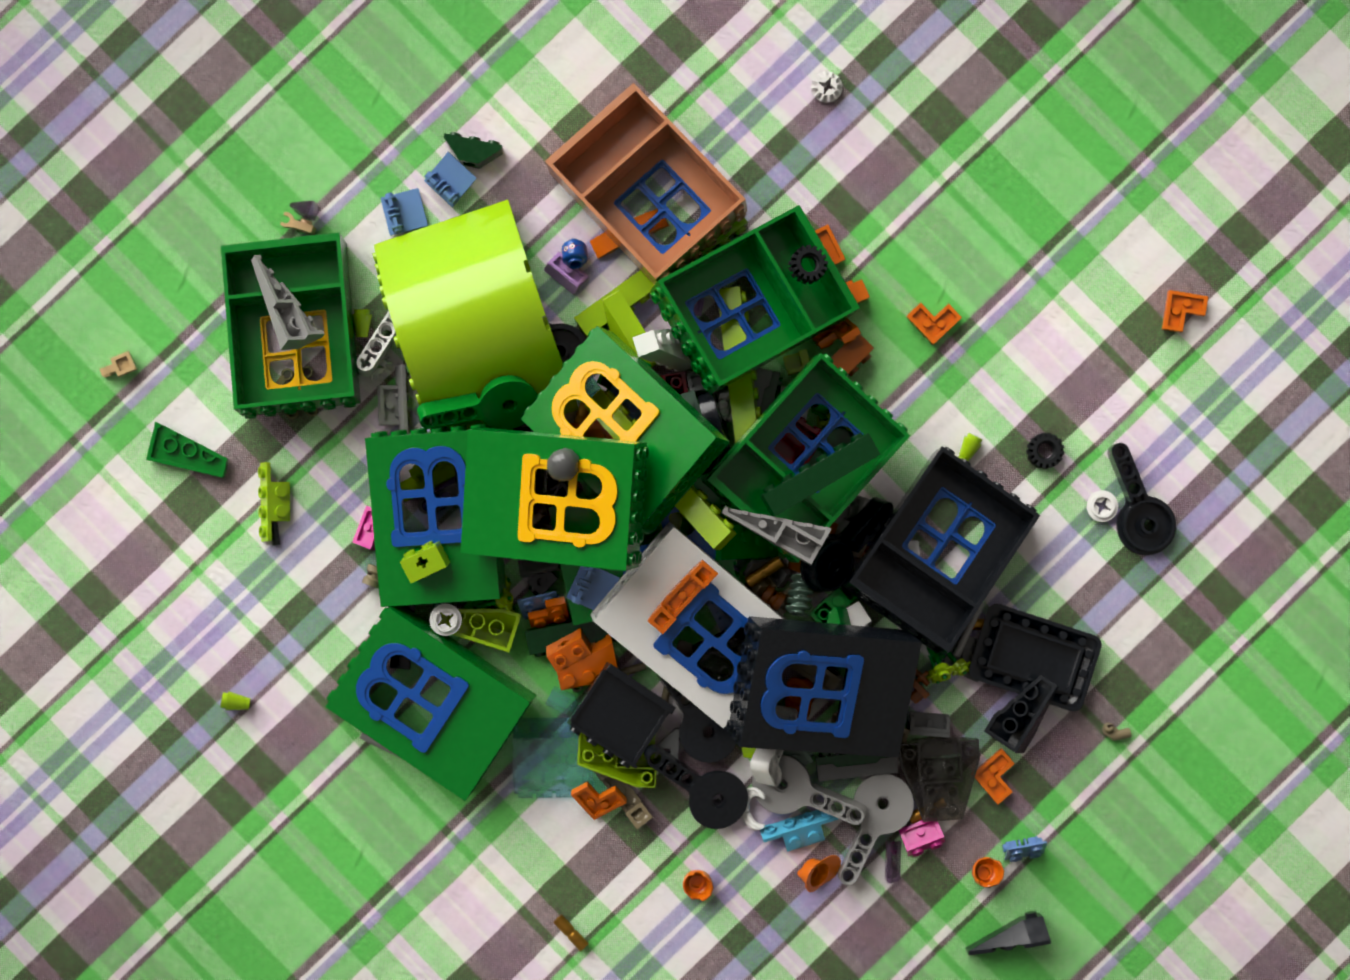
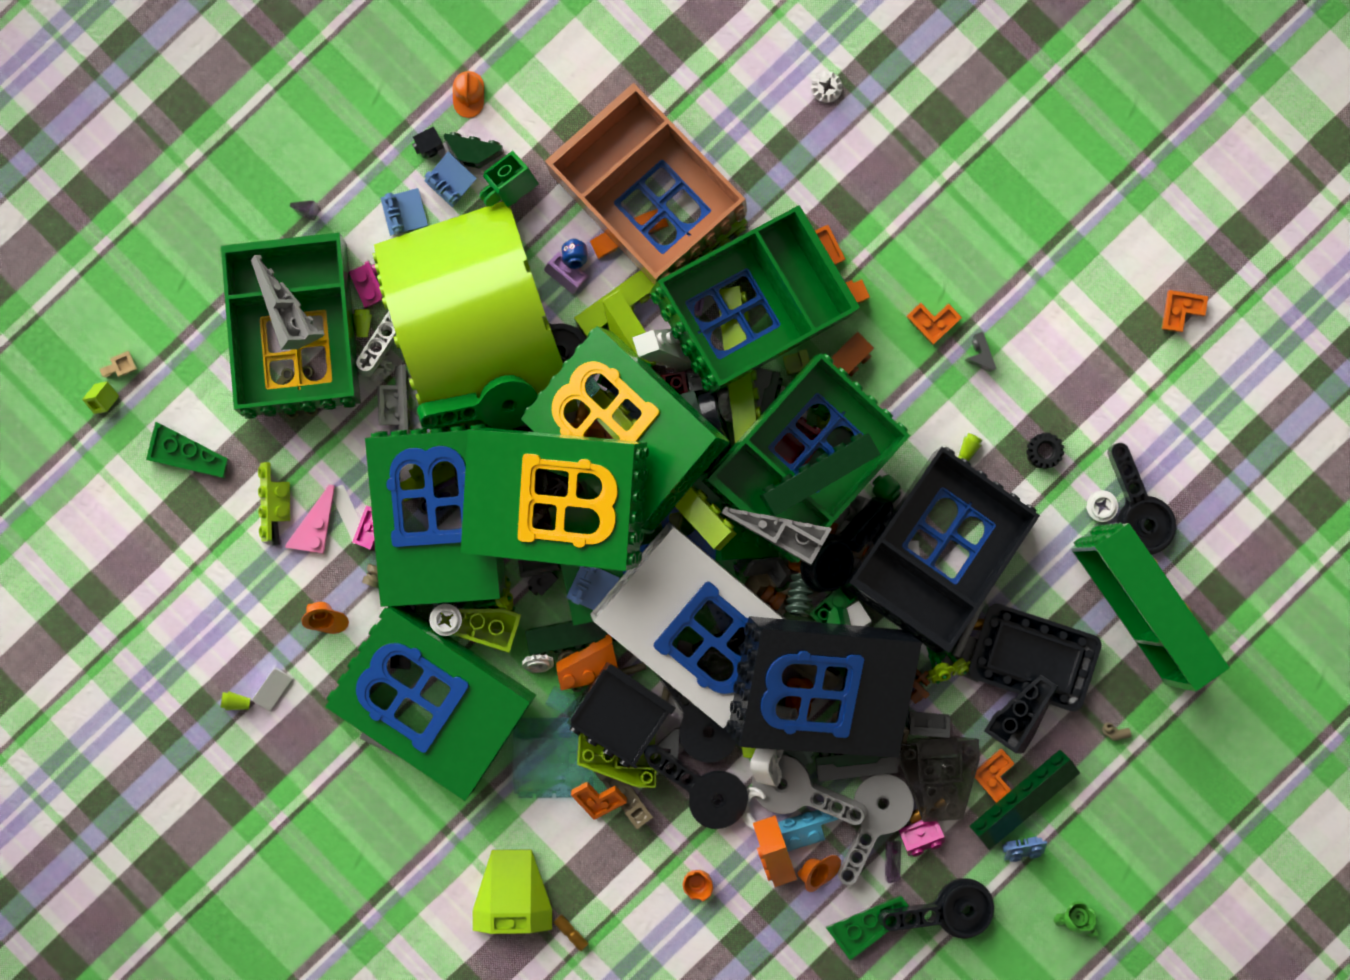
(100, 397): none -> lime panel
(272, 689): none -> white slope
(304, 226): tan plate -> none
(313, 530): none -> bright pink wing
(323, 618): none -> orange piece
(346, 510): none -> white sticker
(367, 284): none -> dark pink bracket
(416, 569): lime brick -> none
(428, 143): none -> black brick
(468, 94): none -> orange piece
(507, 181): none -> green hinge
(512, 895): none -> lime wedge
(535, 603): medium blue hinge -> none
(537, 663): none -> white gear
(555, 612): orange plate -> none
(563, 464): dark grey hair -> none
(568, 650): orange brick -> none
(681, 596): orange slope -> none
(766, 570): pearl gold piece -> none
(774, 852): none -> orange wedge
(816, 256): black tyre -> none
(844, 331): orange plate -> none
(863, 928): none -> green wing
(886, 488): none -> green head
(947, 910): none -> black beam
(984, 358): none -> dark grey slope
(987, 872): orange hair -> none
(1023, 931): wedge -> none
(1024, 799): none -> dark green brick
(1084, 925): none -> bright green hair
(1149, 606): none -> green panel

